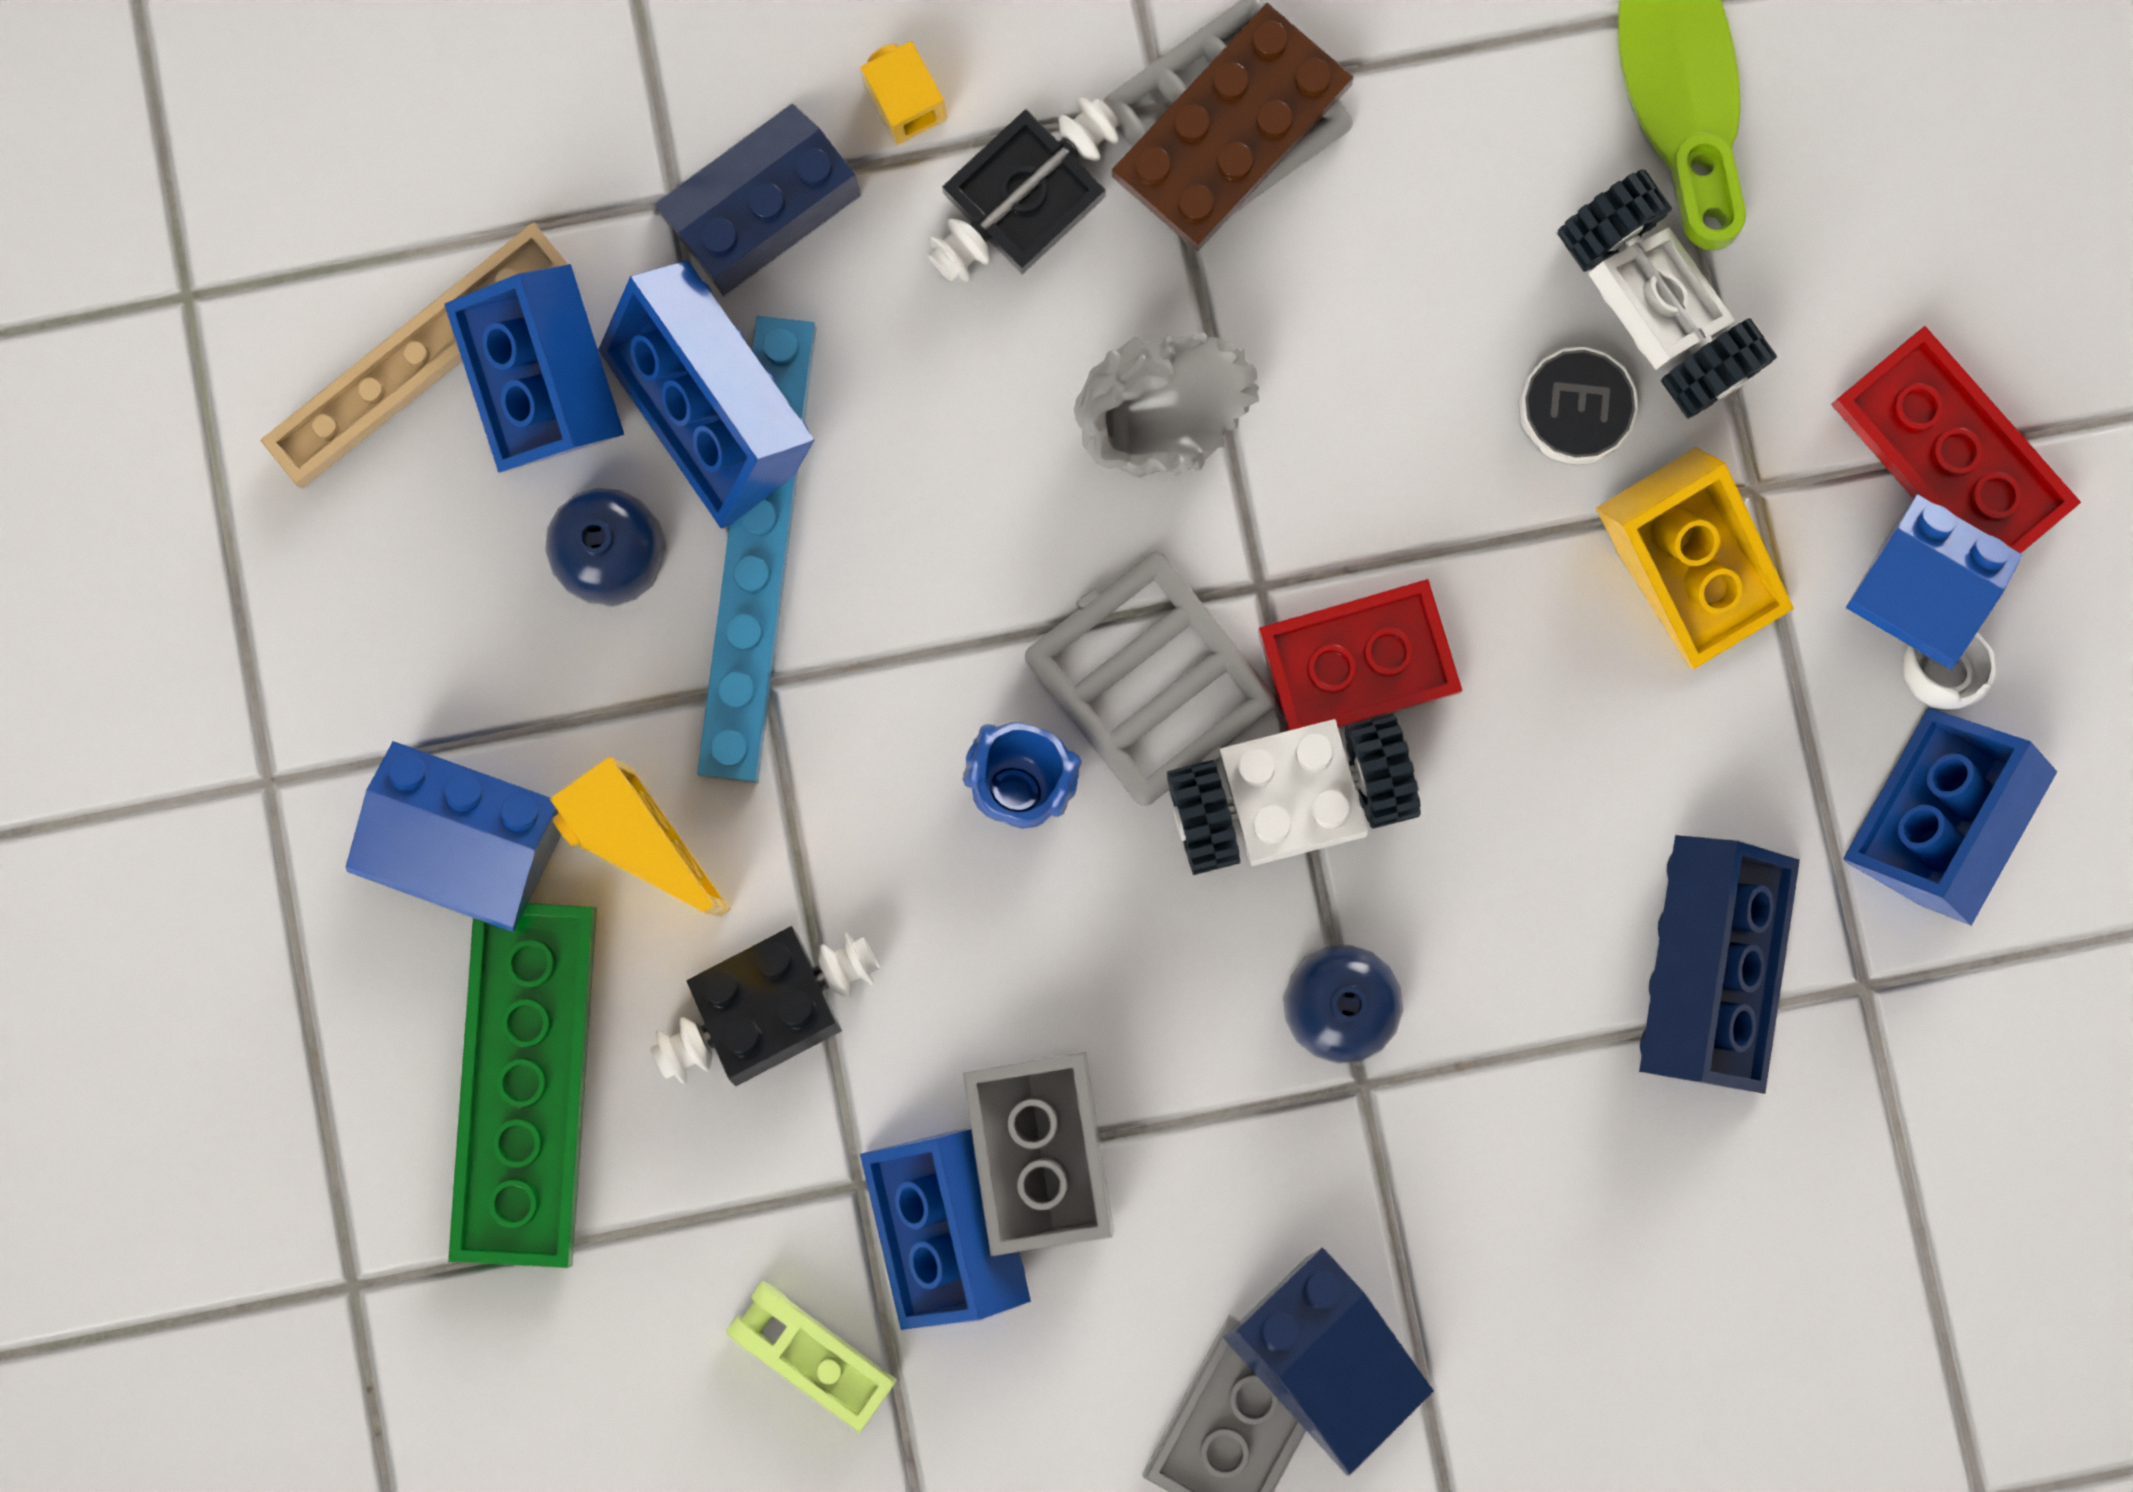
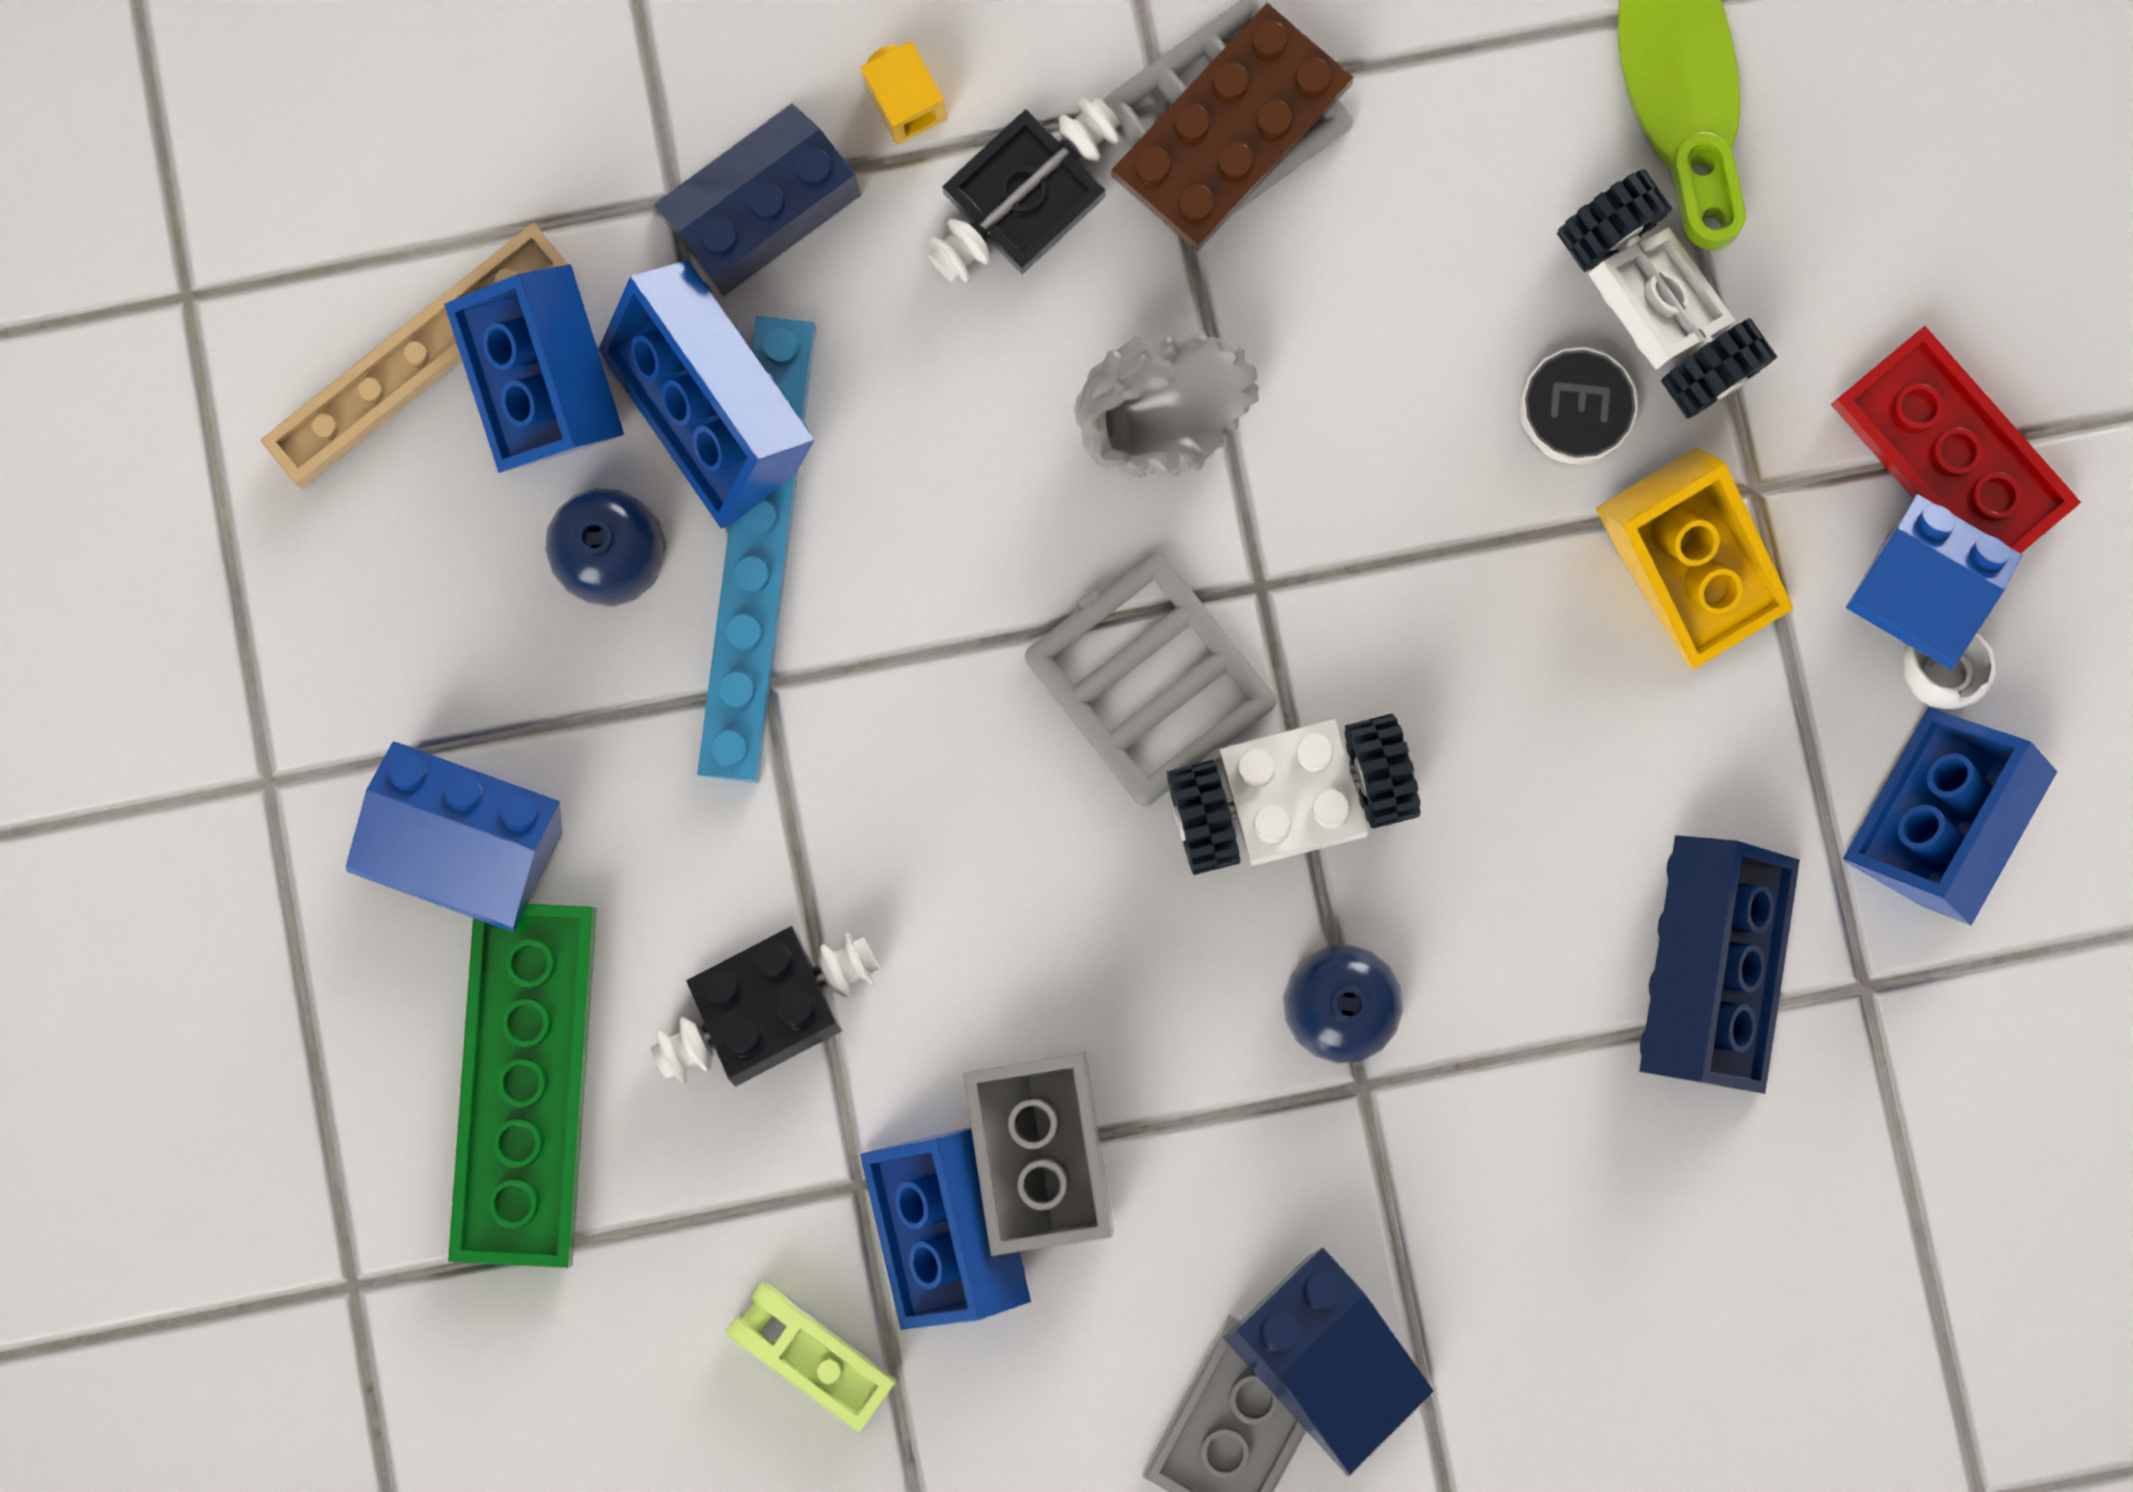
(621, 822): yellow slope -> none
(1020, 774): blue hair -> none
(1361, 658): red plate -> none

